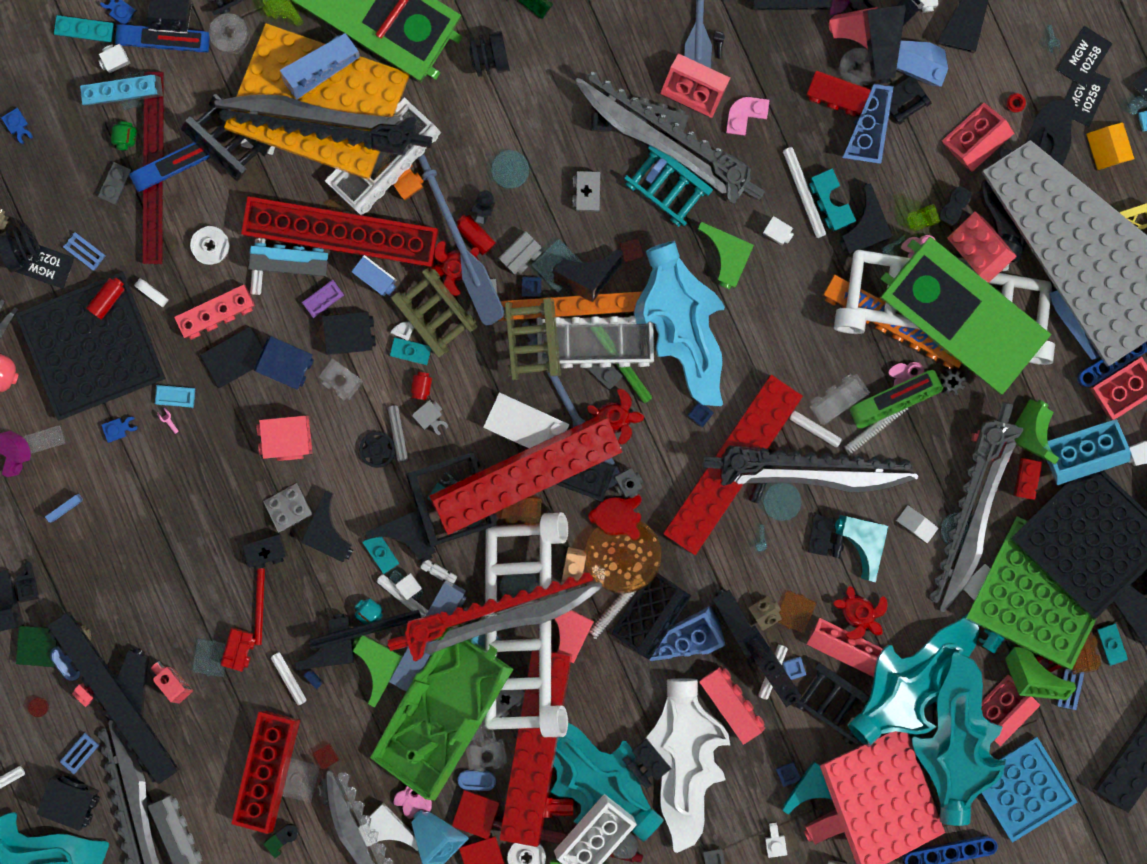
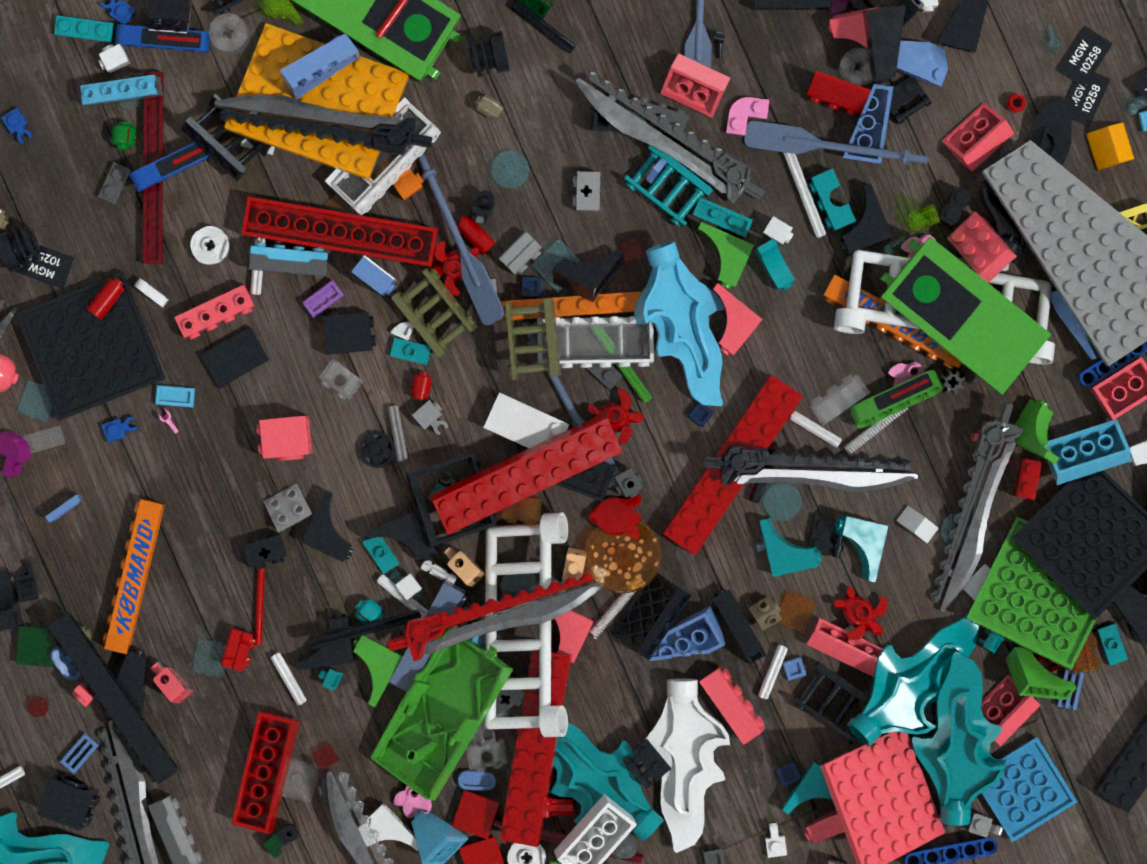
(35, 402): none -> clear light blue piece
(71, 241): medium blue tile -> none
(134, 576): none -> orange brick
(283, 362): dark blue brick -> none
(313, 678): dark blue tile -> none
(330, 678): none -> teal tile
(469, 572): none -> light nougat torso
(489, 106): none -> dark tan brick
(543, 26): none -> black axle
(722, 217): none -> teal plate
(739, 321): none -> coral arch
(770, 666): black fence -> none
(775, 265): none -> teal arch
(785, 556): none -> teal arch
(798, 141): none -> sand blue piece
(982, 825): none -> light grey brick

